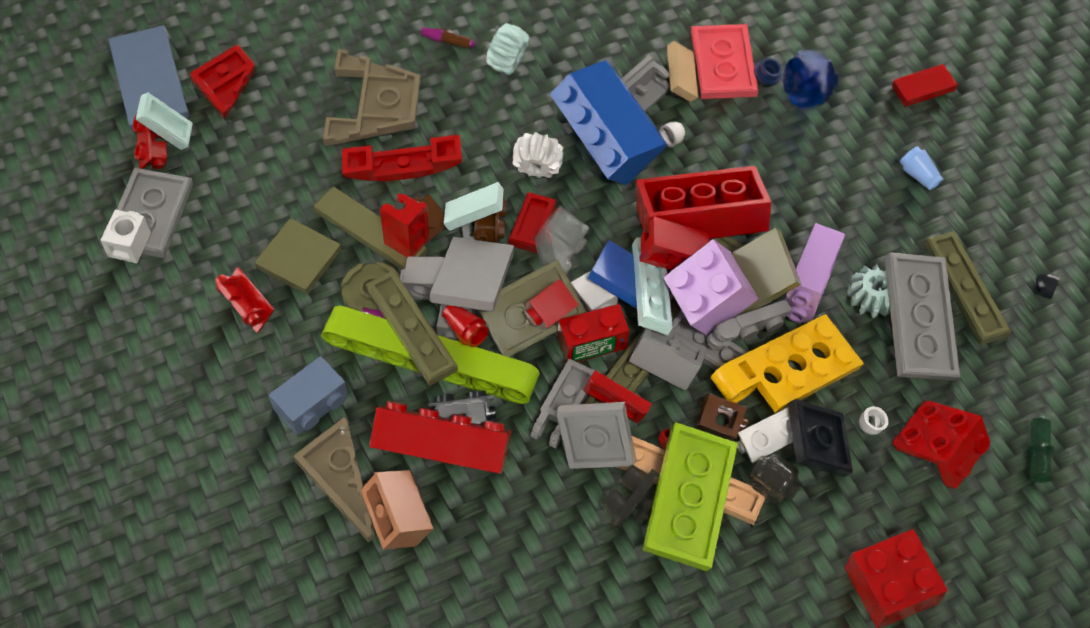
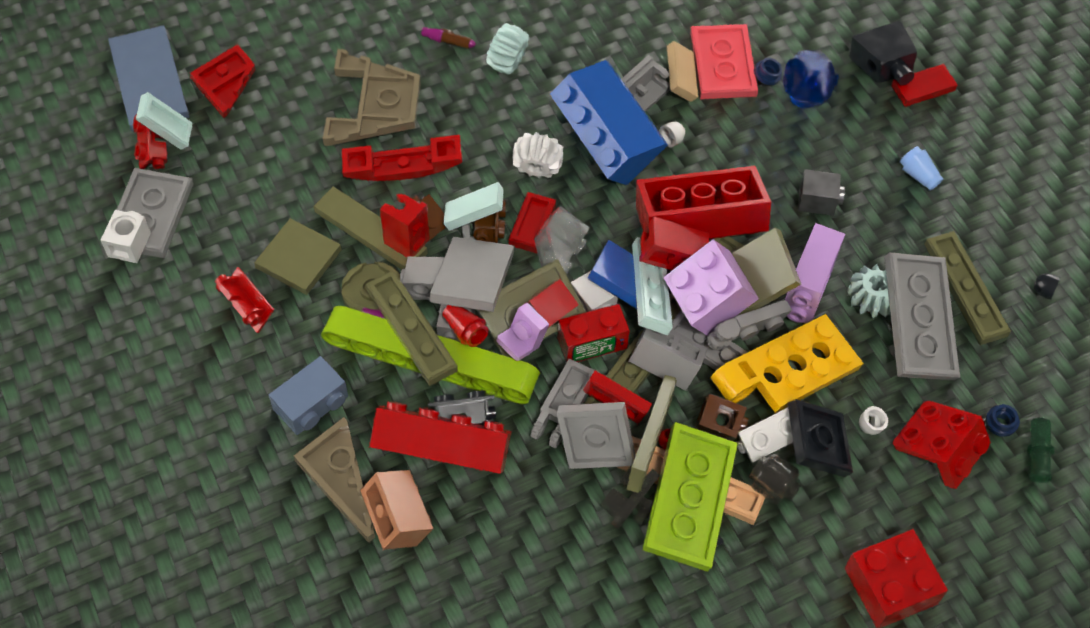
(524, 334): none -> lavender bracket
(651, 434): none -> tile
(820, 192): none -> flat silver brick
(885, 53): none -> black torso
(1004, 412): none -> dark blue plate

